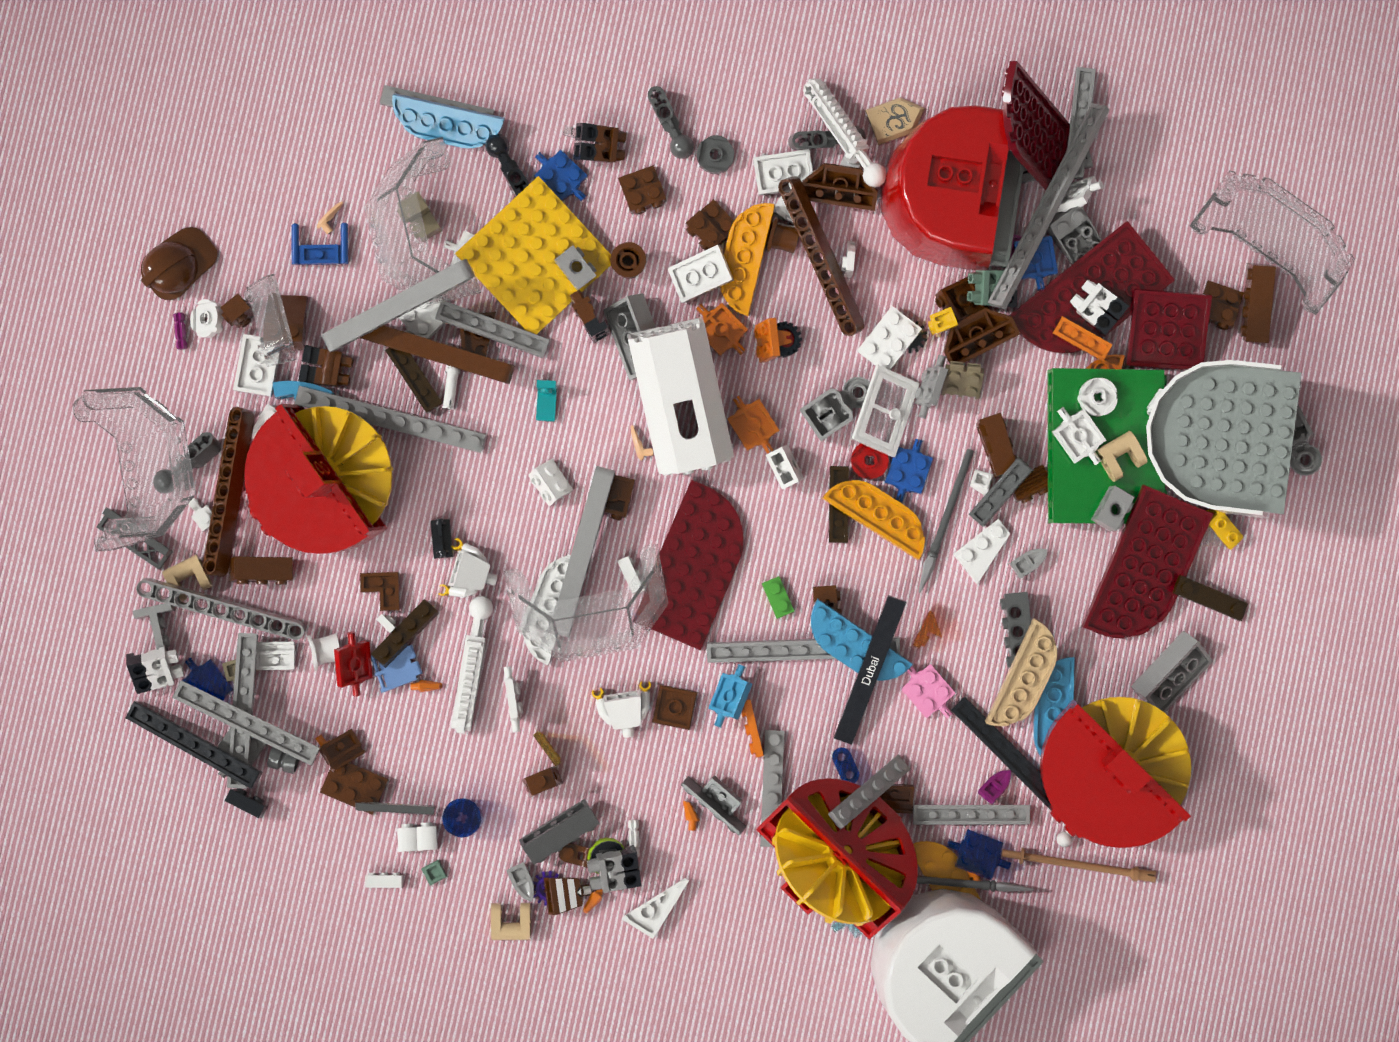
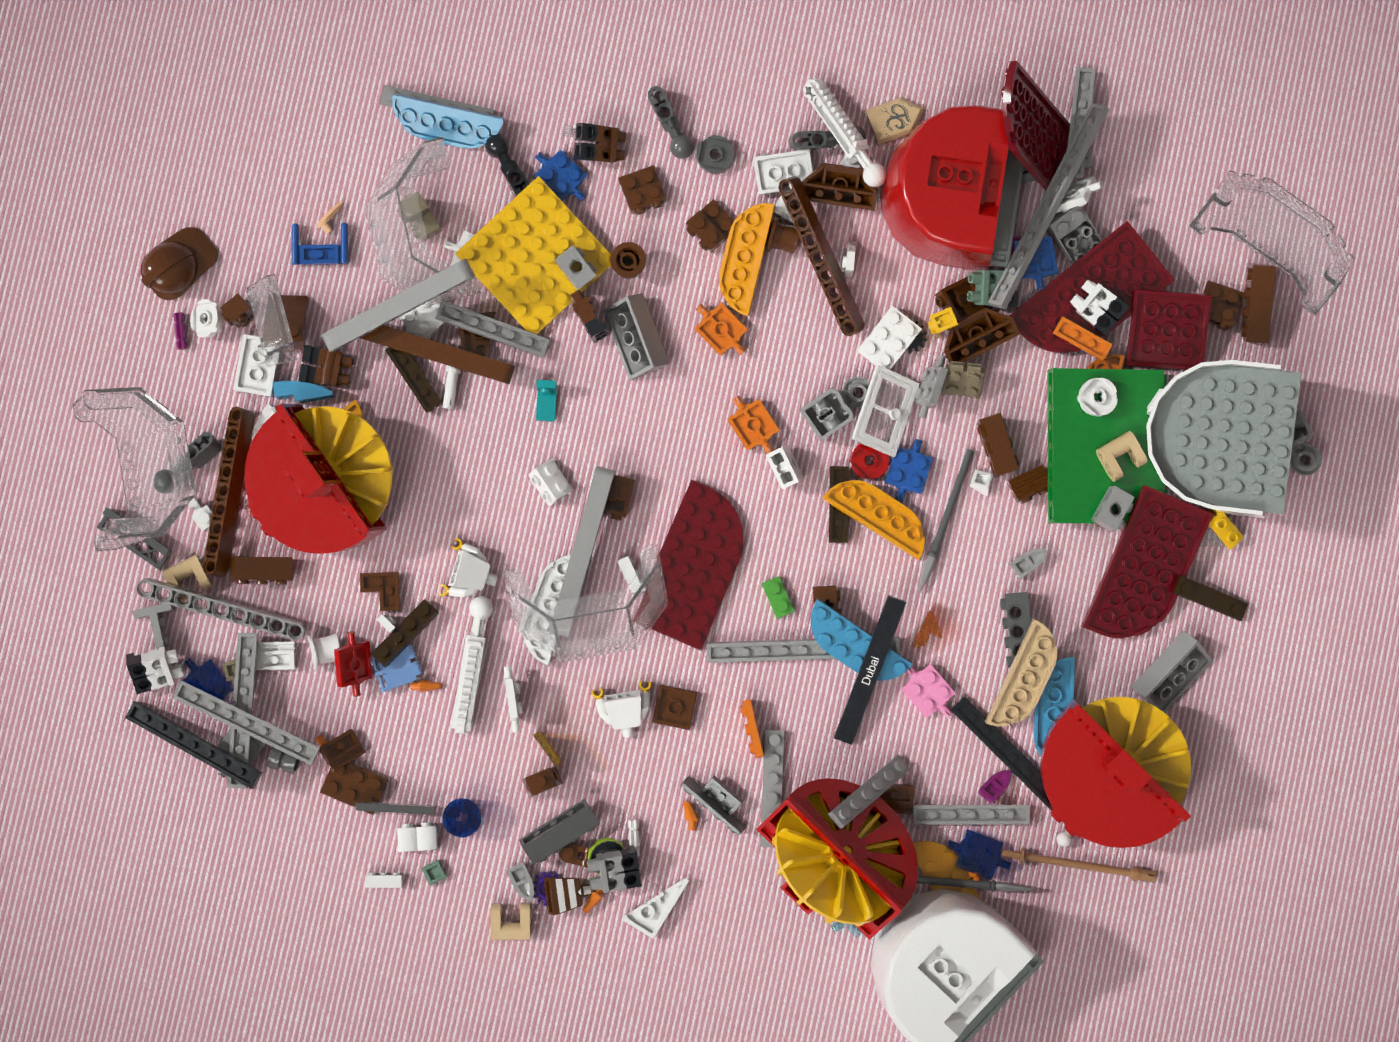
(240, 799): black piece -> none
(394, 419): light grey plate -> none
(441, 538): black hinge -> none
(639, 447): light nougat bar -> none
(676, 367): white panel -> none
(700, 274): white plate -> none
(730, 696): dark azure plate -> none
(776, 339): orange plate -> none
(846, 765): clear blue plate -> none
(981, 550): white wing -> none
(1001, 491): dark grey tile -> none
(1079, 436): white plate -> none

